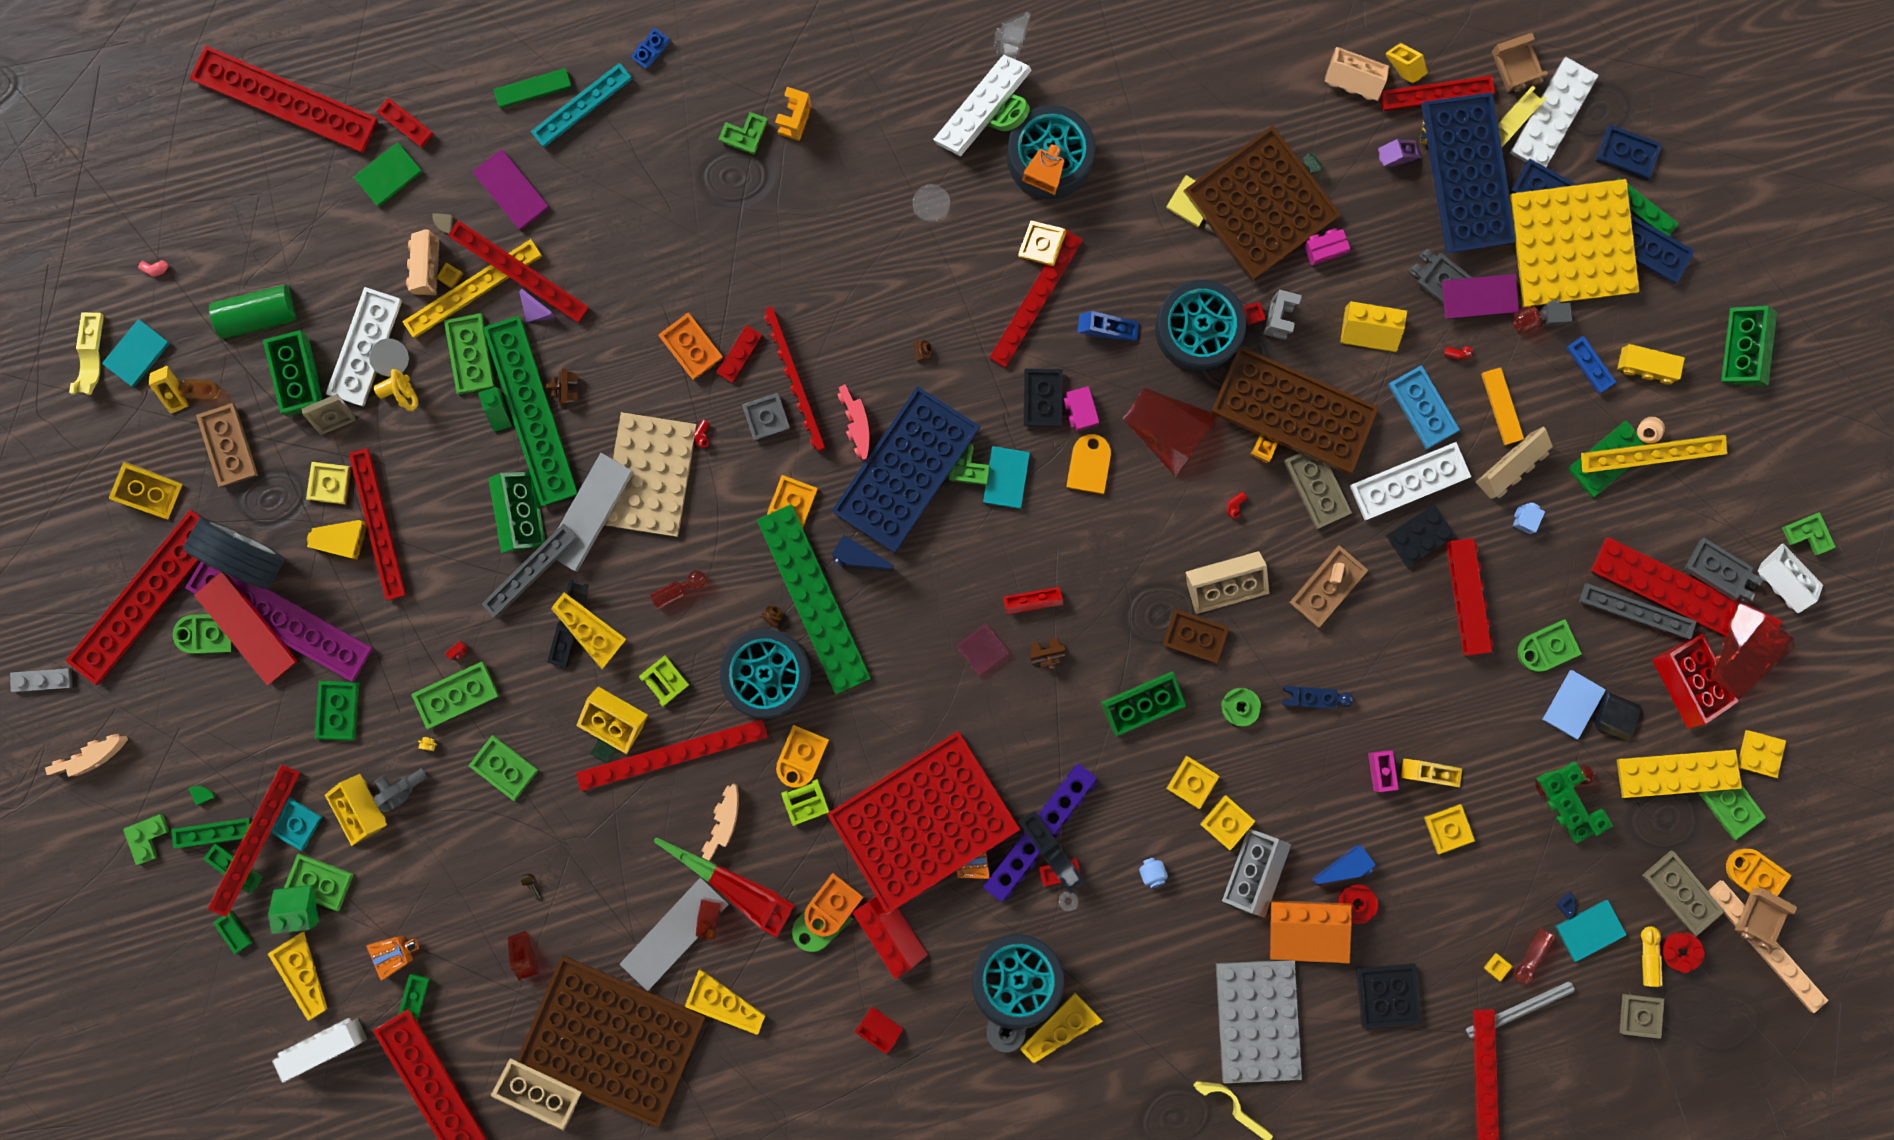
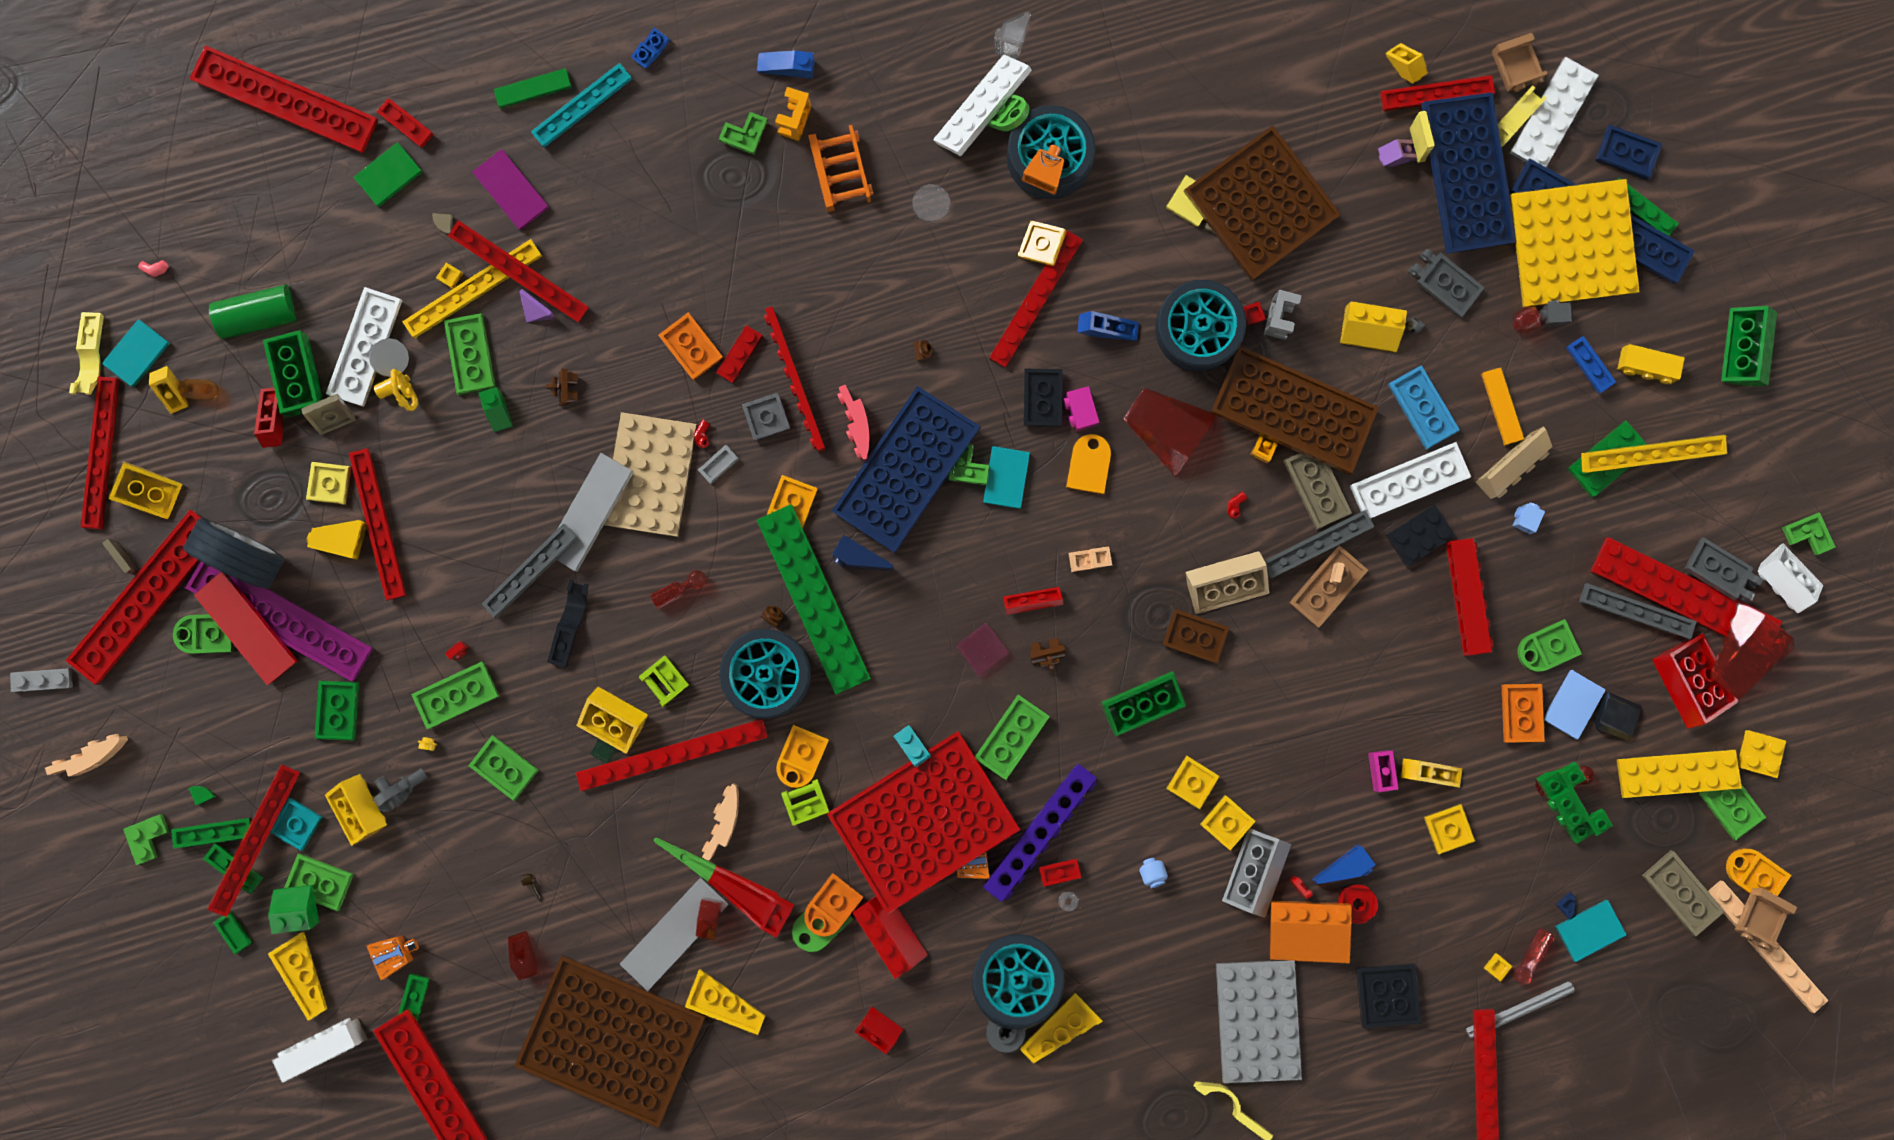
(100, 453): none -> red tile
(120, 556): none -> dark tan tile
(226, 445): medium nougat plate -> none
(268, 420): none -> red slope
(423, 263): light nougat slope -> none
(516, 512): green slope -> none
(530, 411): green plate -> none
(536, 1094): tan slope -> none
(590, 631): yellow wing -> none
(718, 464): none -> light grey tile
(787, 63): none -> blue slope
(827, 180): none -> orange fence
(912, 746): none -> teal plate
(1011, 737): none -> bright green plate
(1051, 851): black piece -> none
(1090, 559): none -> light nougat slope
(1251, 709): bright green plate -> none
(1300, 887): none -> red tile
(1313, 163): clear green tile -> none
(1317, 697): dark blue plate -> none
(1318, 544): none -> dark grey plate
(1327, 246): dark pink brick -> none
(1357, 74): light nougat slope -> none
(1416, 325): none -> dark grey hinge
(1422, 136): none -> light yellow tile
(1459, 354): red arm -> none
(1480, 296): magenta tile -> none
(1522, 713): none -> orange plate
(1641, 1016): dark tan plate -> none
(1651, 430): light nougat head -> none
(1651, 957): yellow piece -> none
(1685, 962): red plate -> none

